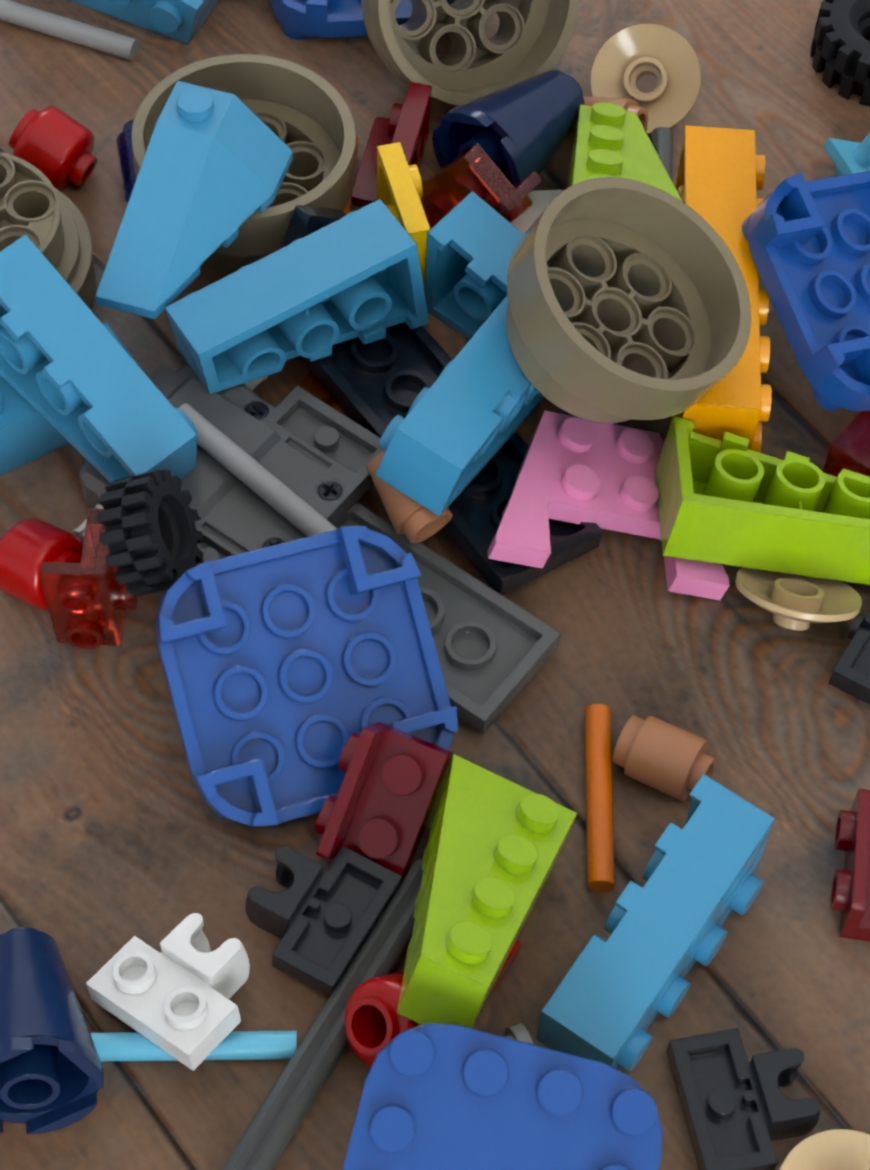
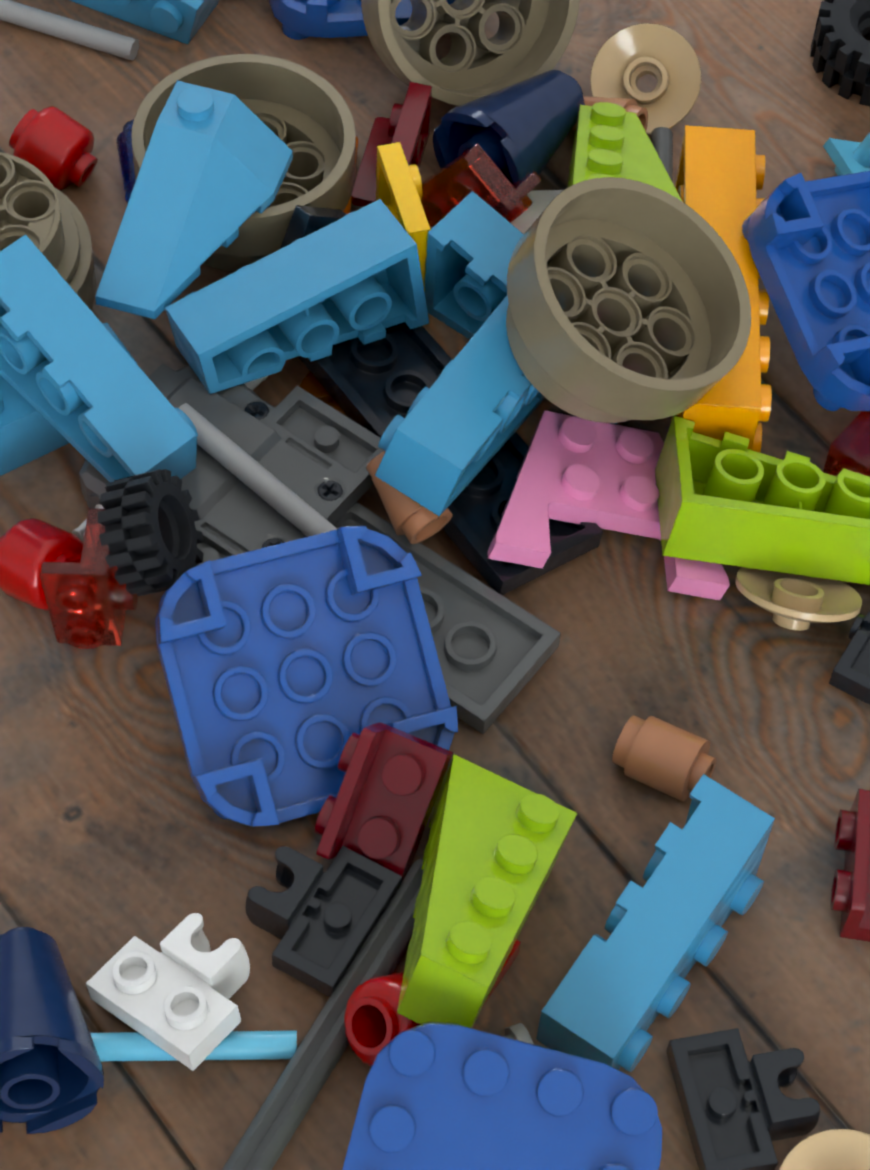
(599, 799): orange bar -> none

